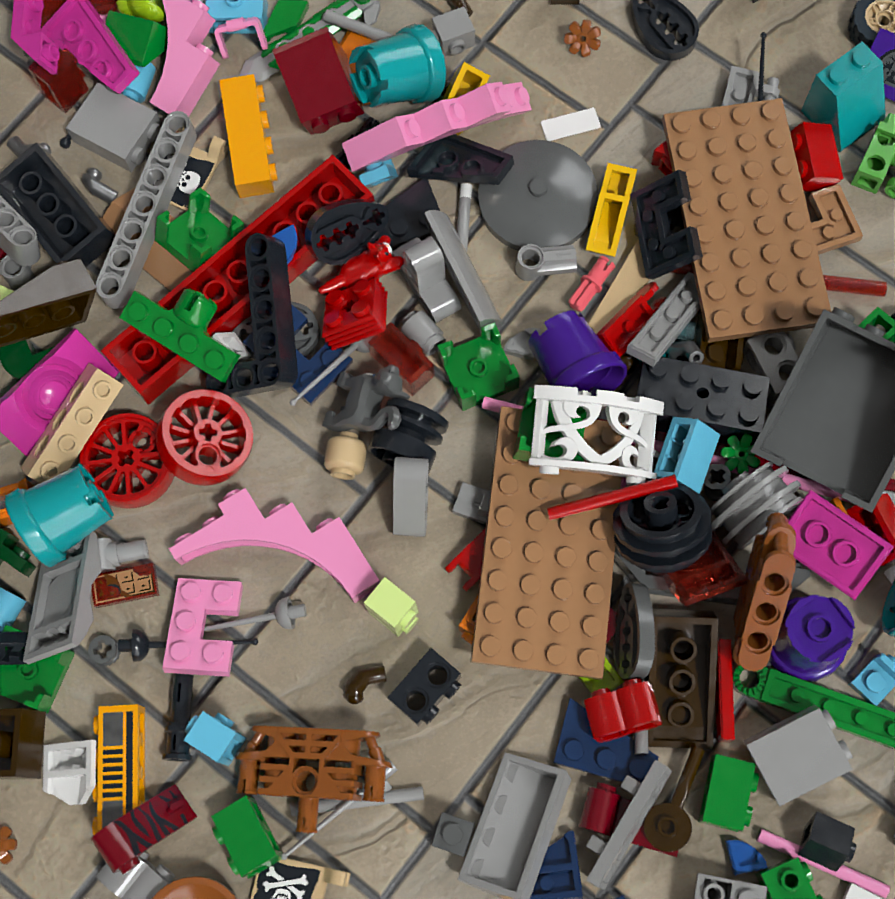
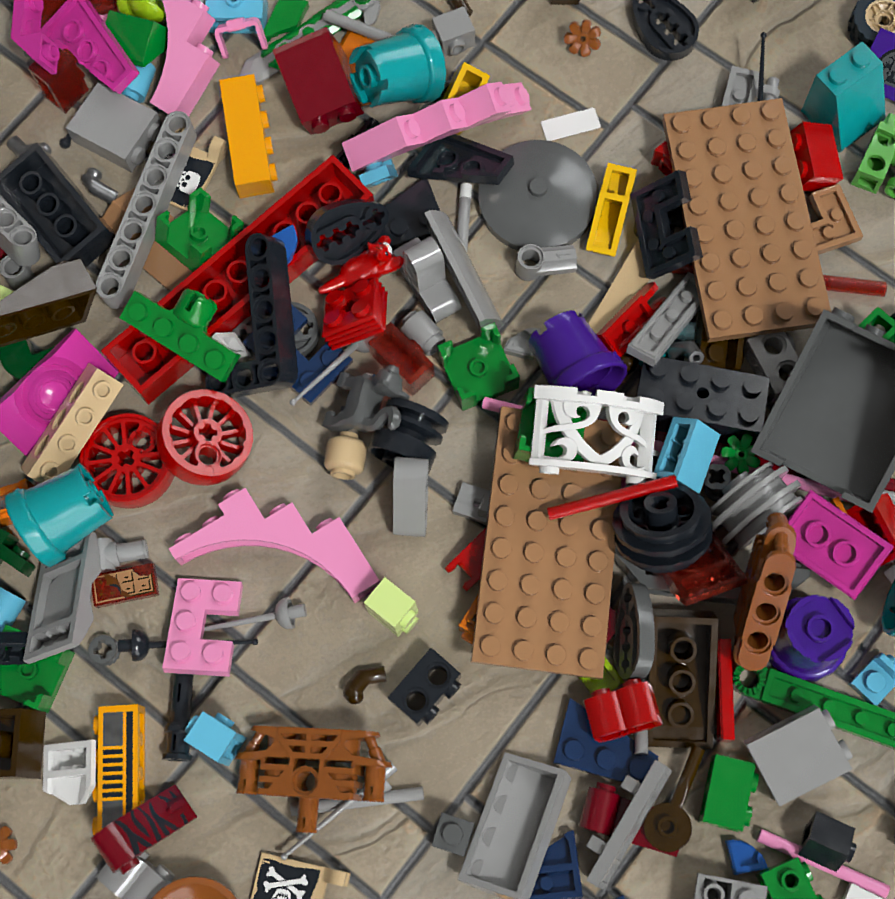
(246, 837): green brick -> none
(591, 284): coral axle -> none

